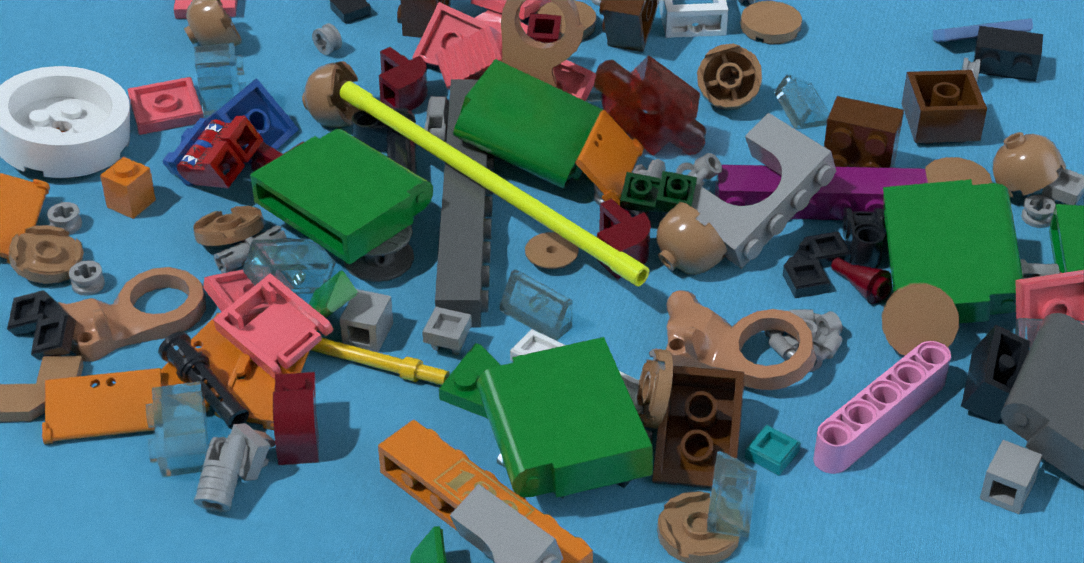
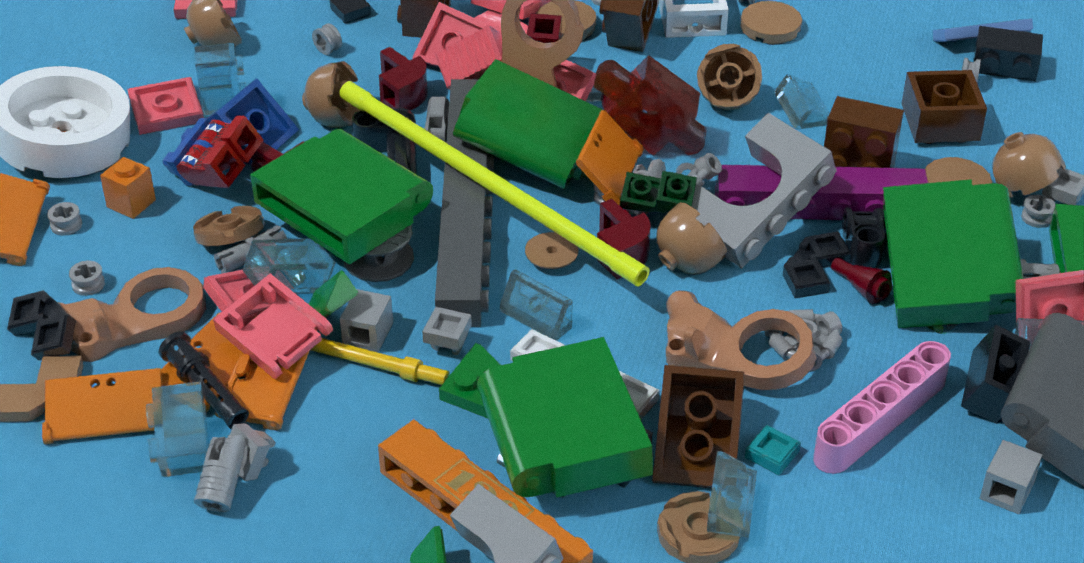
(44, 254): medium nougat tile -> none
(295, 418): dark red brick -> none
(655, 387): medium nougat tile -> none
(919, 315): medium nougat tile -> none

